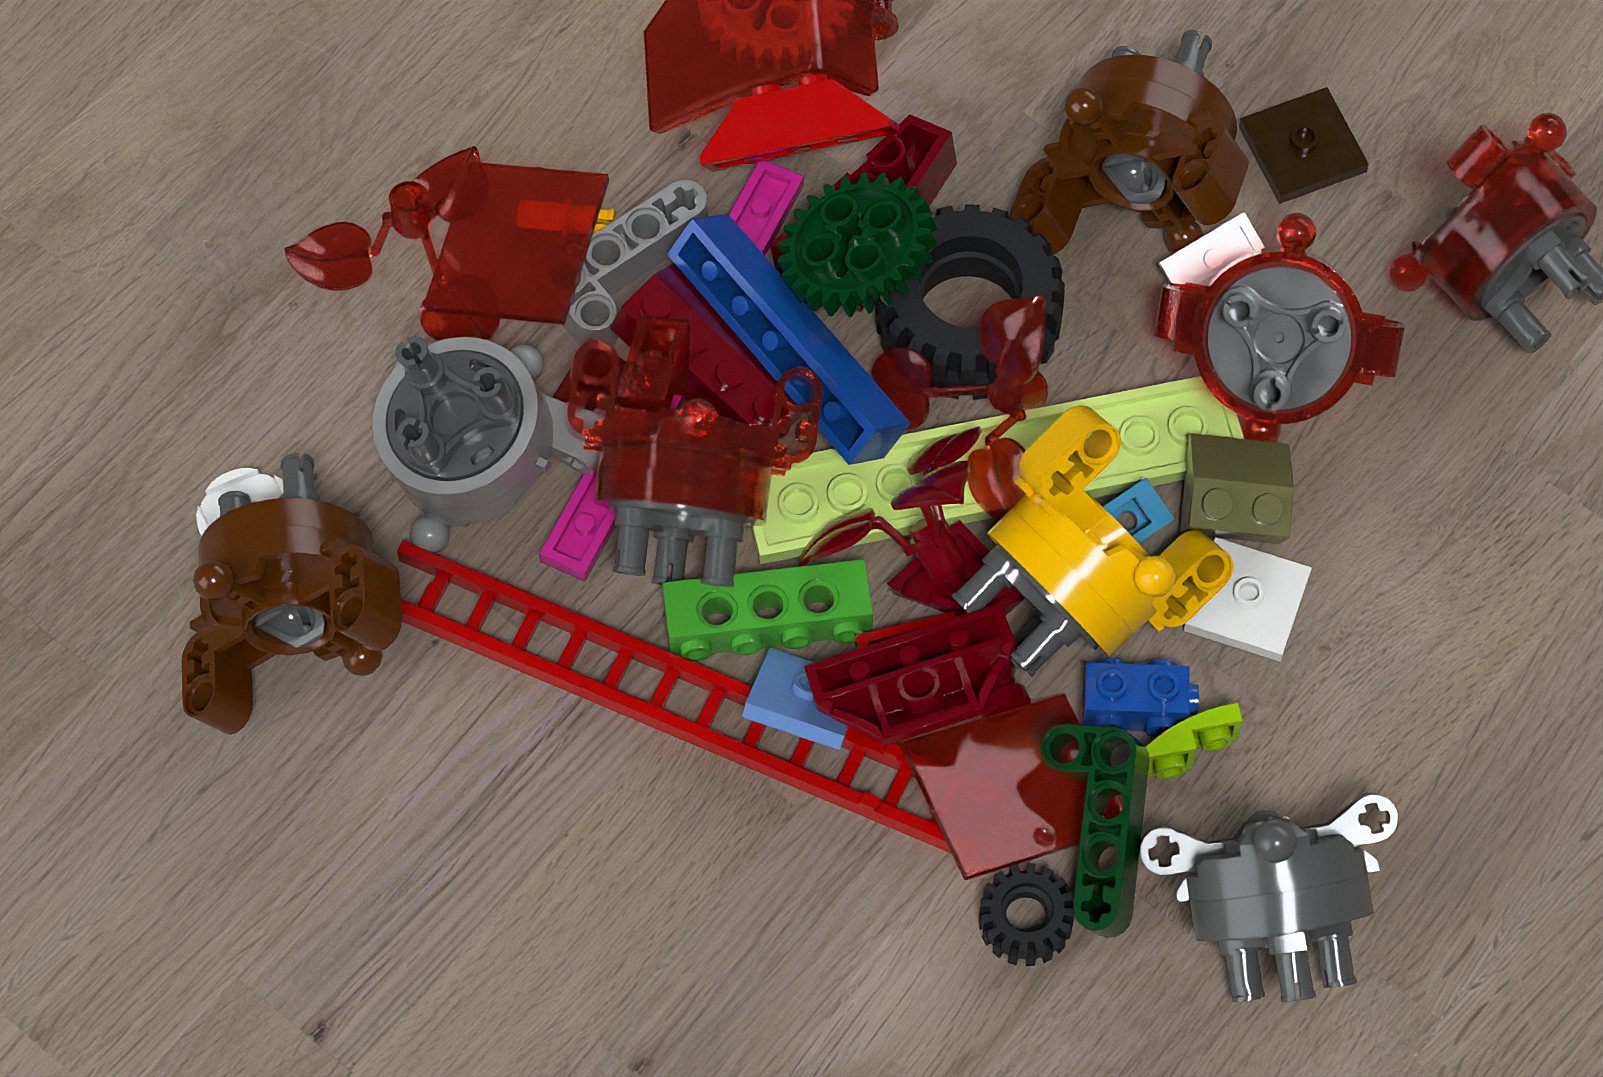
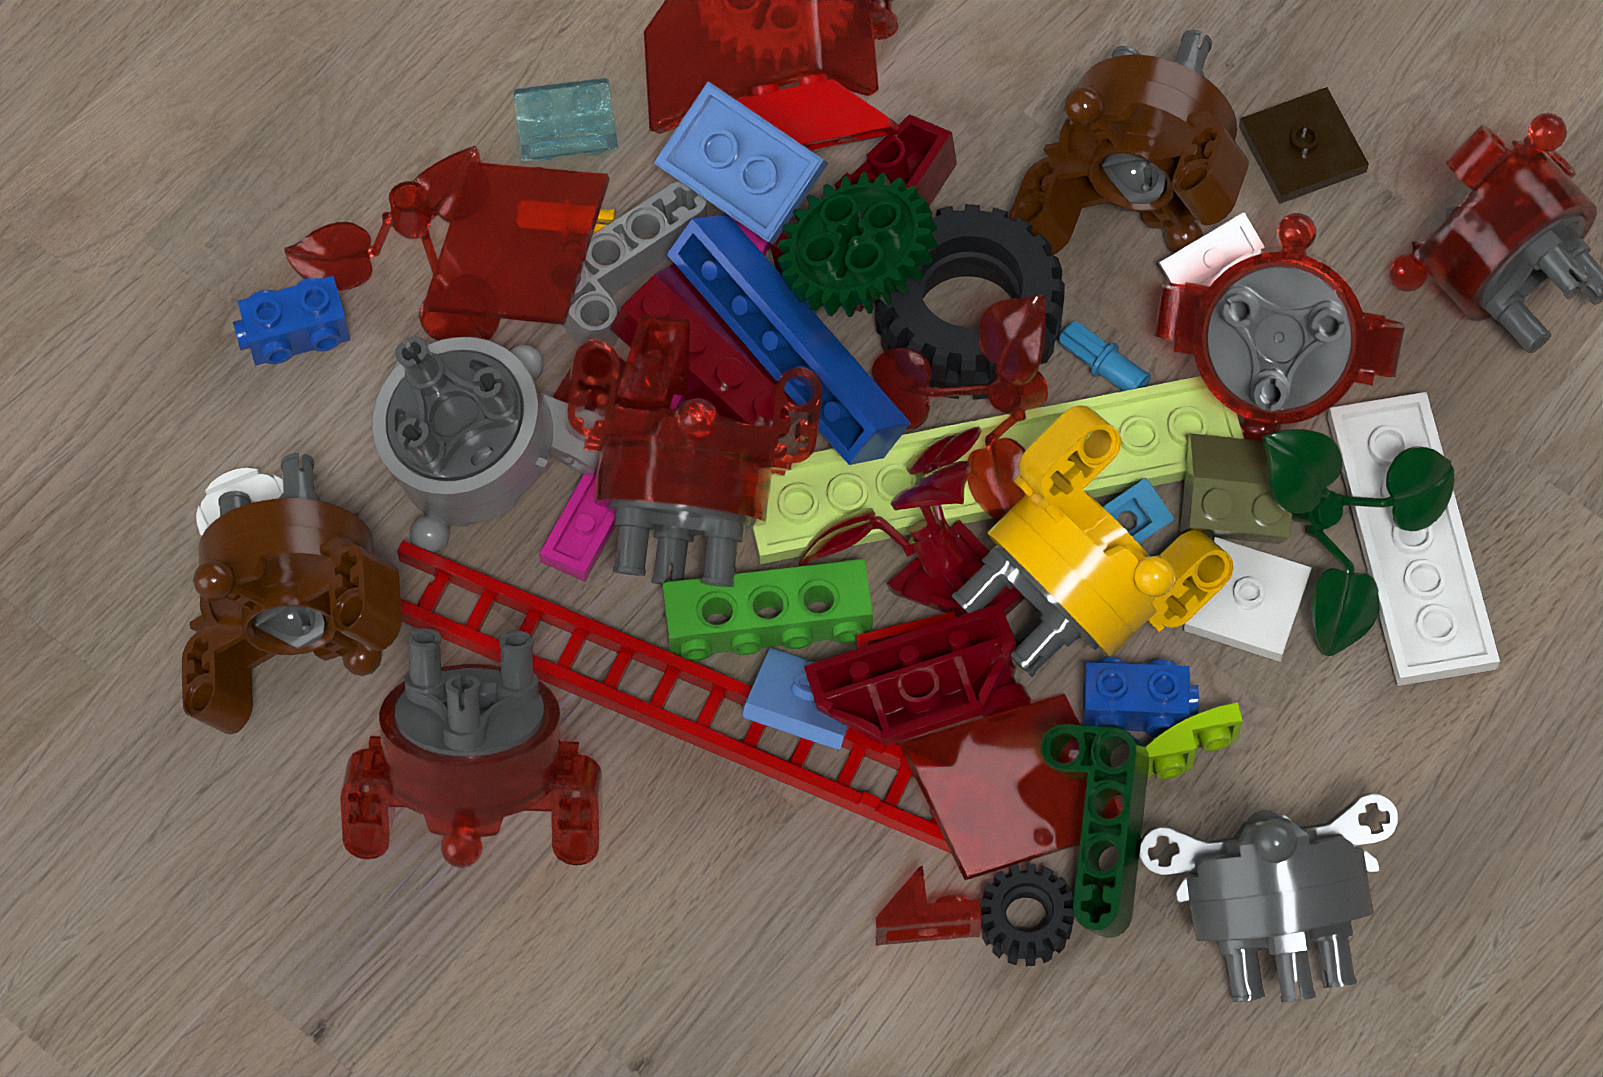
(292, 321): none -> blue brick
(466, 754): none -> clear red piece
(565, 119): none -> clear light blue bracket
(740, 163): none -> medium blue tile
(912, 919): none -> clear red slope
(1103, 358): none -> dark azure axle
(1299, 472): none -> dark green plant
(1423, 577): none -> white plate

